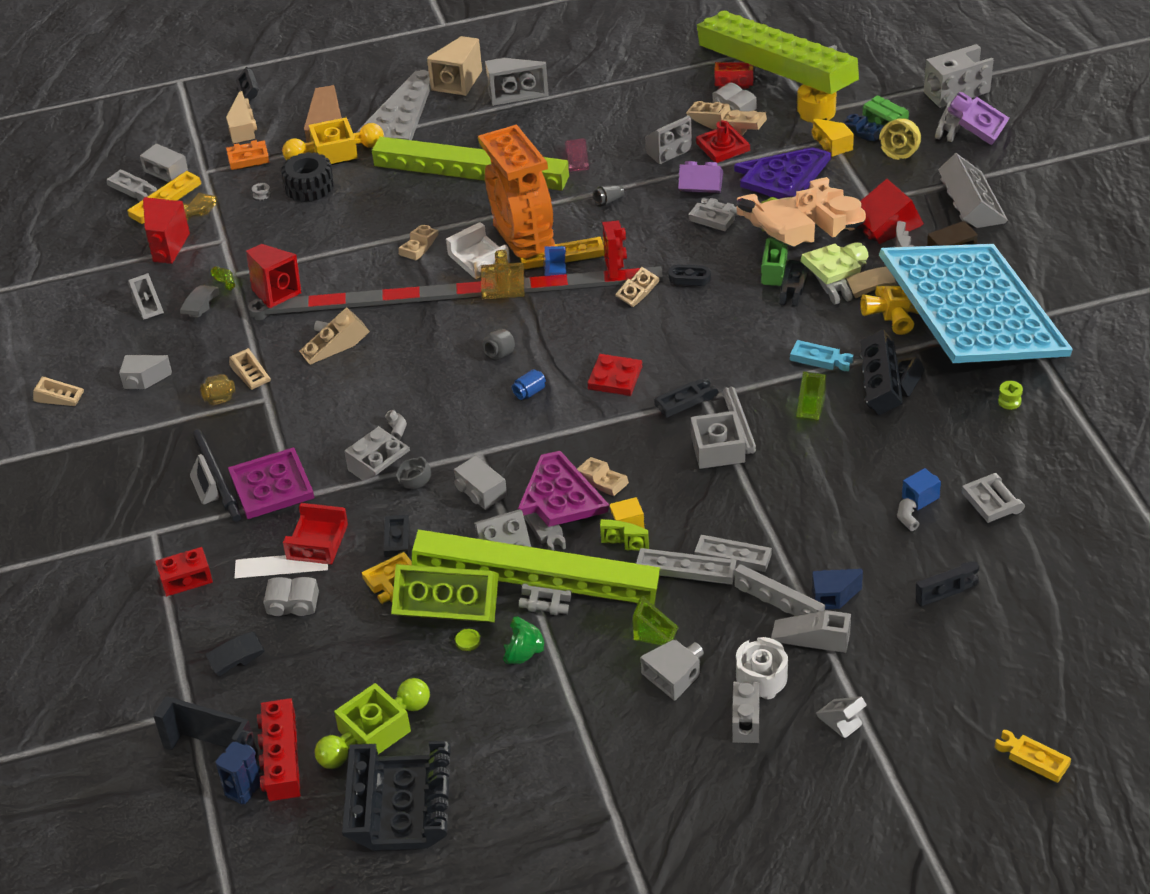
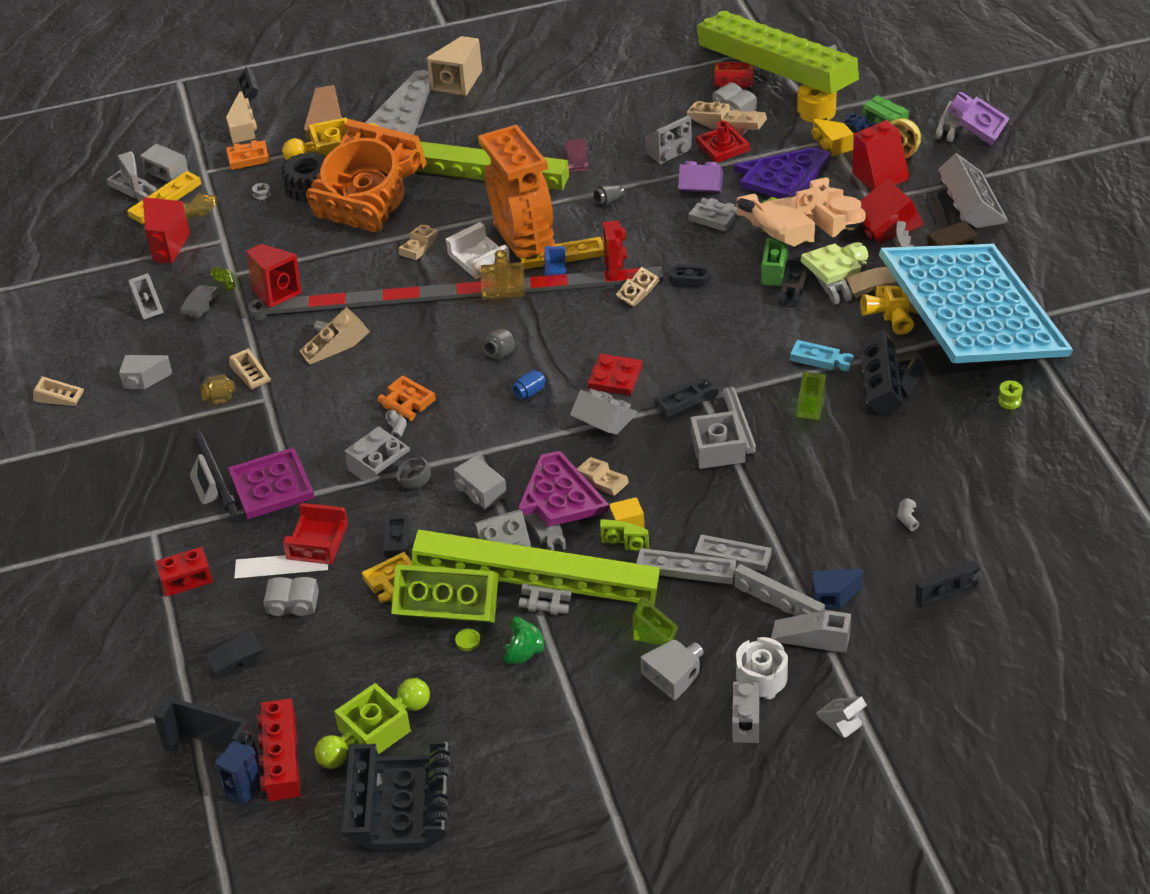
(129, 169): none -> light grey slope
(359, 173): none -> orange brick
(410, 393): none -> orange plate
(515, 80): light grey slope -> none
(602, 411): none -> light grey slope
(879, 155): none -> red slope
(922, 488): blue brick -> none
(957, 73): light grey torso -> none
(987, 502): light grey plate -> none
(1034, 755): yellow plate -> none

